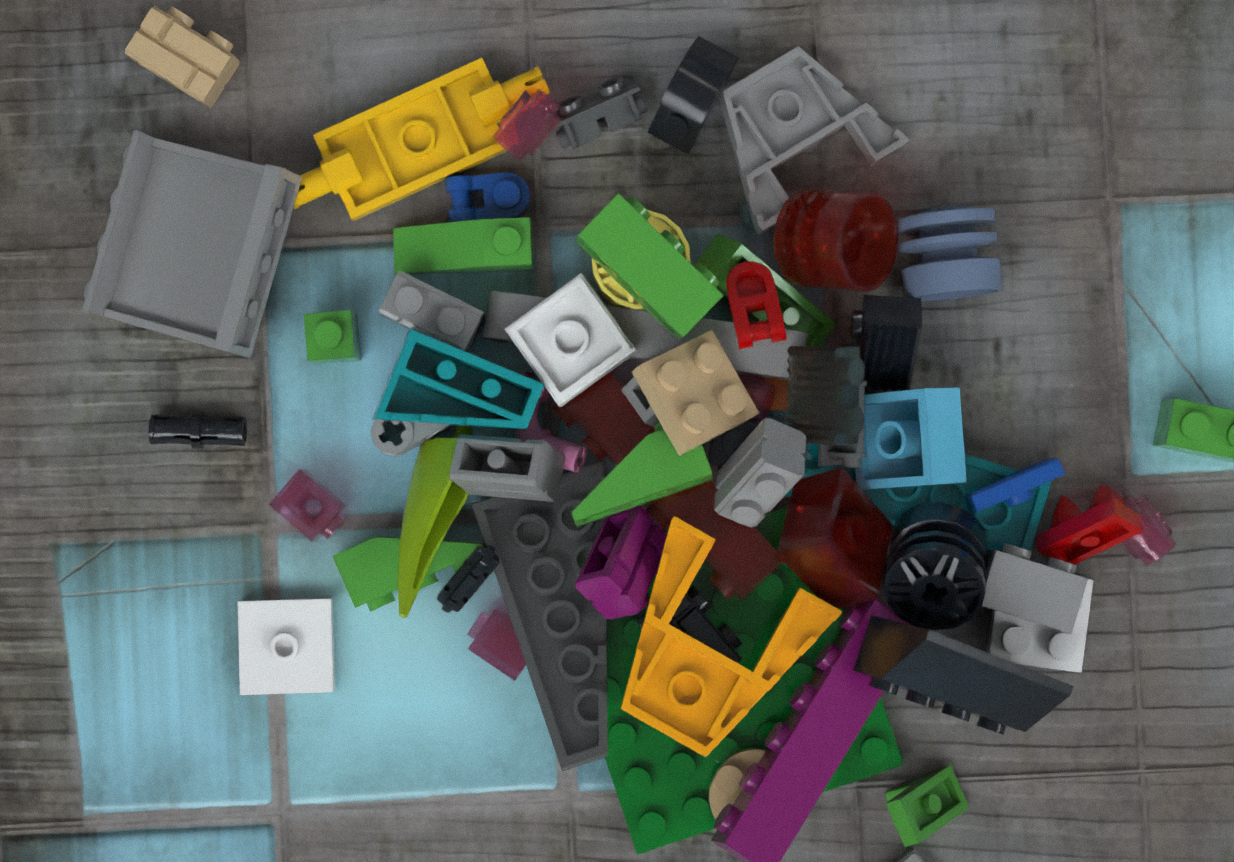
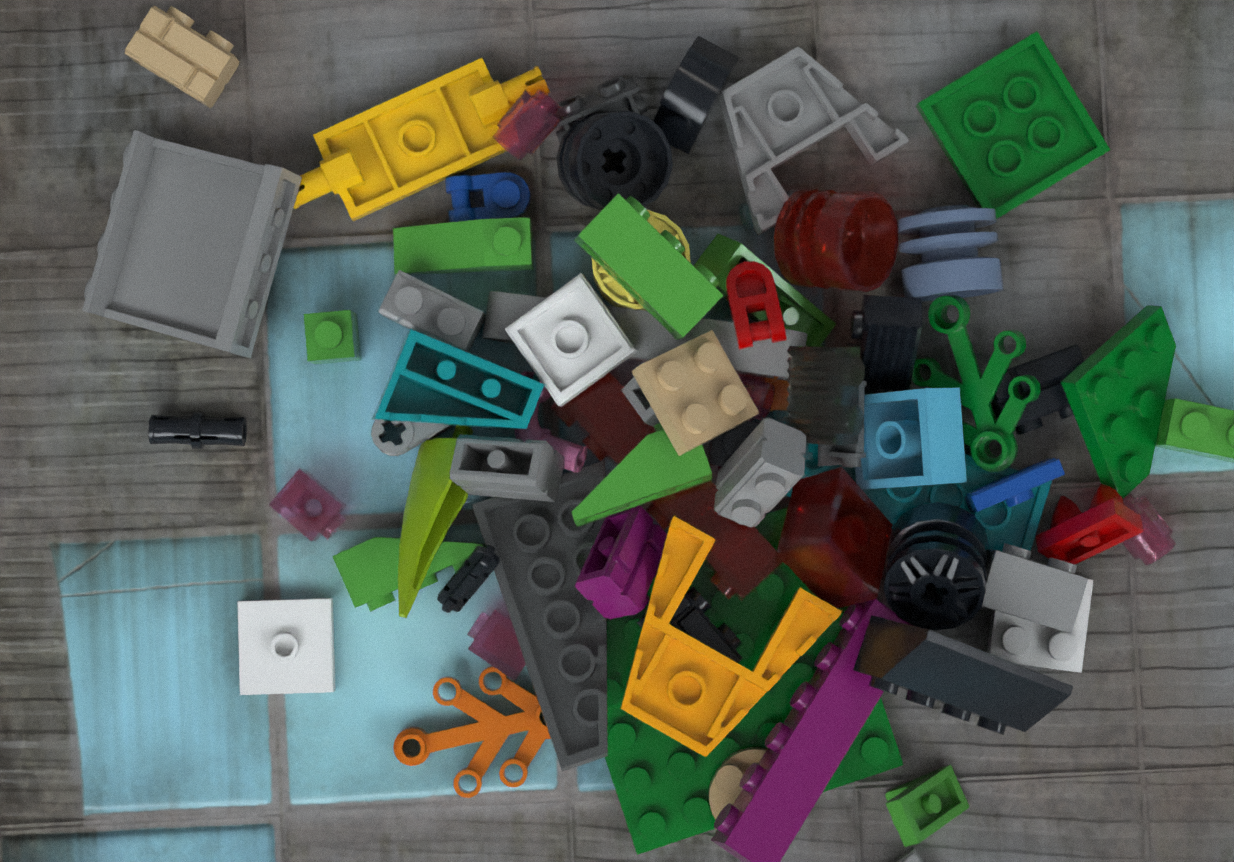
(491, 727): none -> orange plant
(639, 162): none -> black wheel
(977, 389): none -> green plant
(1013, 126): none -> green plate
(1049, 372): none -> black brick
(1122, 396): none -> green plate

